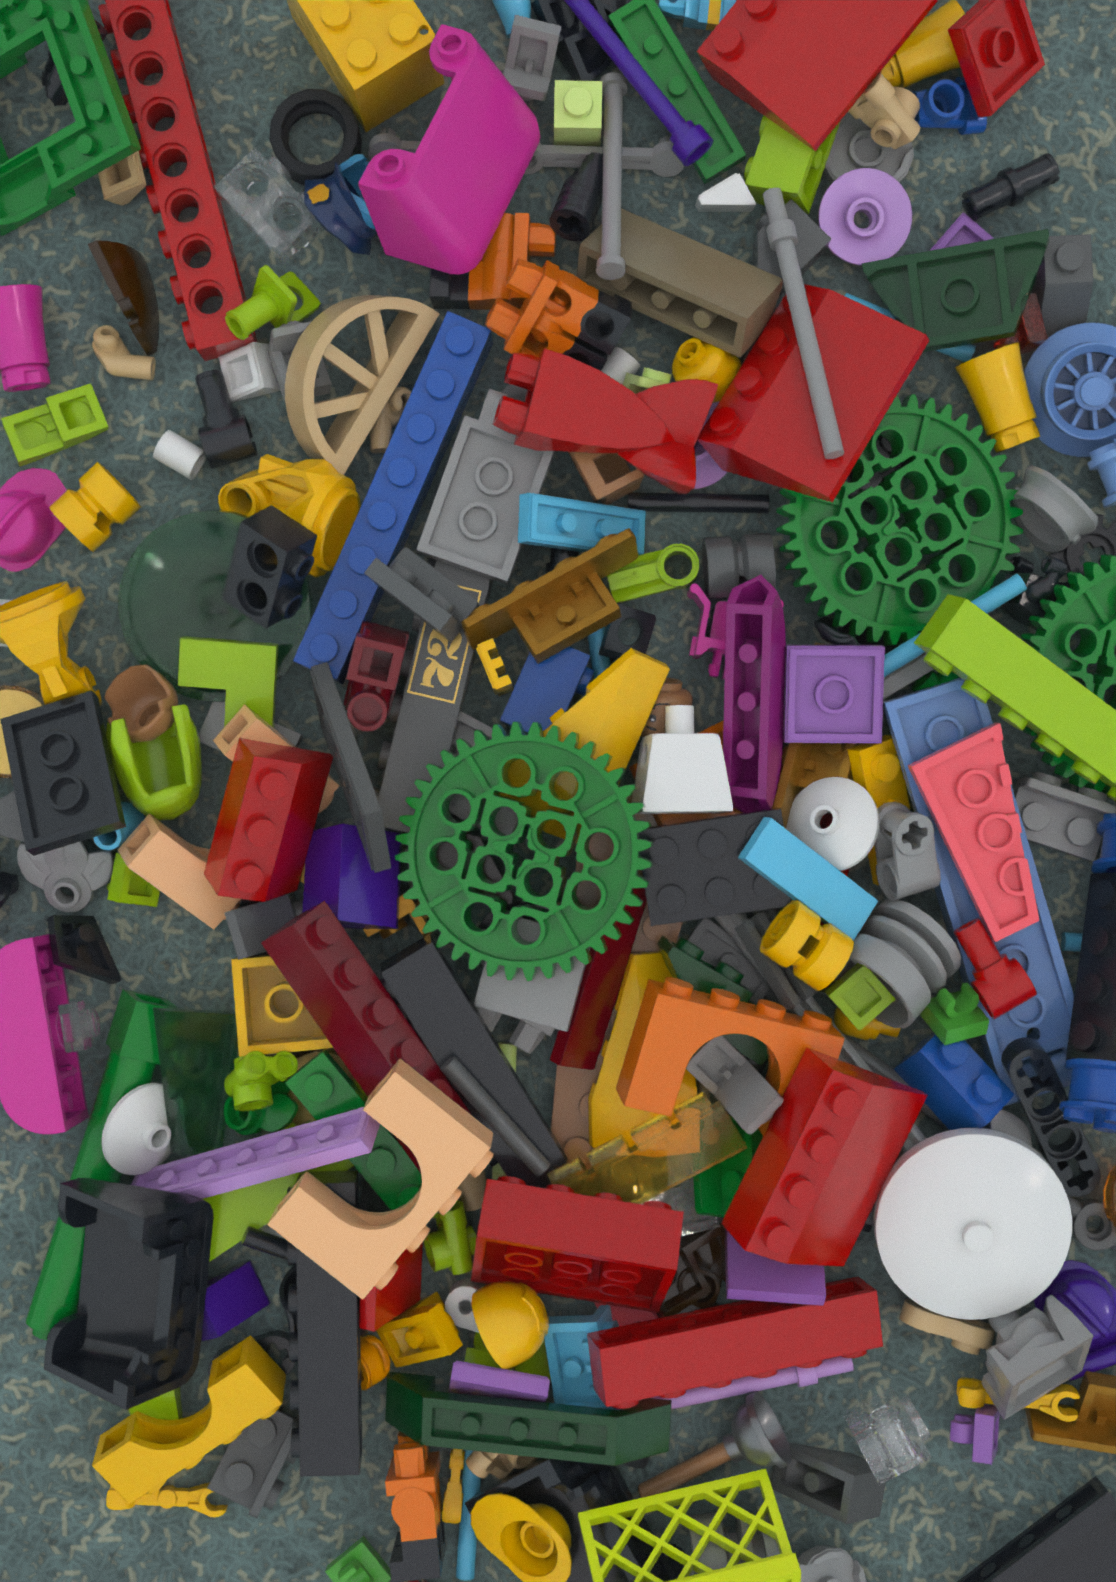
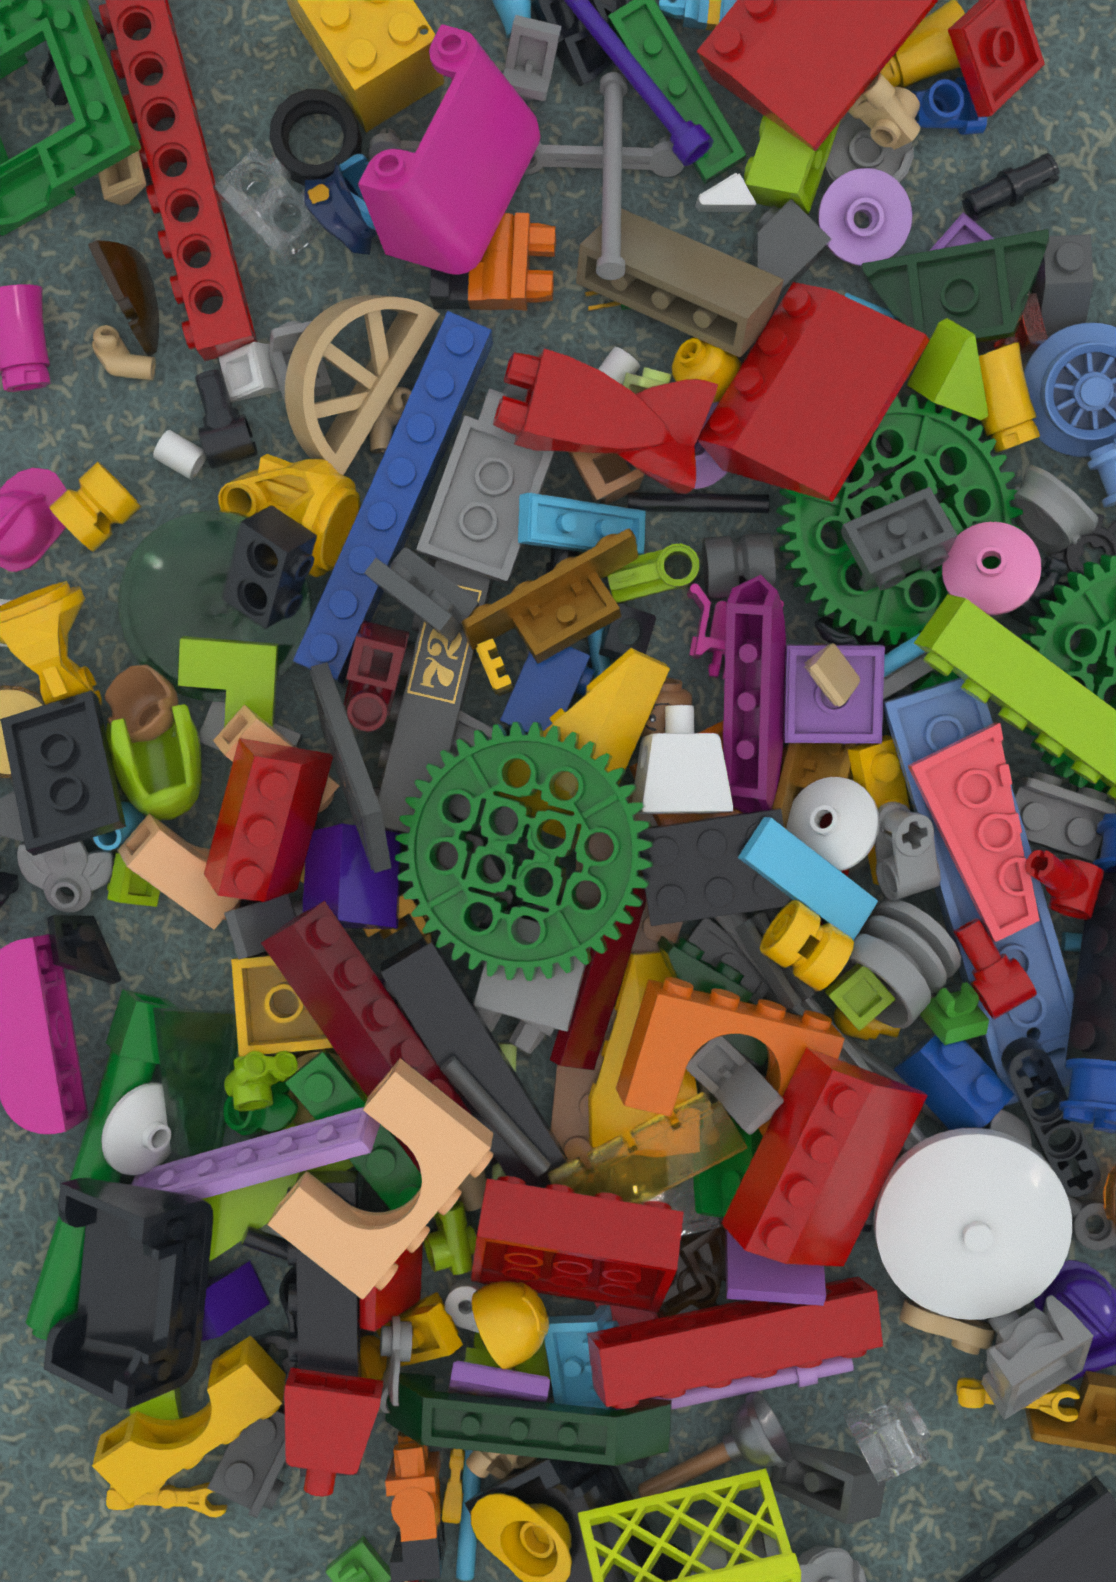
(55, 426): lime slope -> none
(78, 1025): clear plate -> none
(272, 302): lime bracket -> none
(328, 1424): none -> red torso
(397, 1346): none -> light grey plate
(559, 315): orange hips -> none
(577, 113): yellowish green brick -> none
(579, 200): black hinge -> none
(782, 240): light grey bar -> none
(833, 674): none -> tan slope
(899, 539): none -> dark grey bracket
(951, 371): none -> lime slope
(978, 1430): medium lavender tile -> none
(995, 589): none -> bright pink dish
(1069, 882): none -> red pin

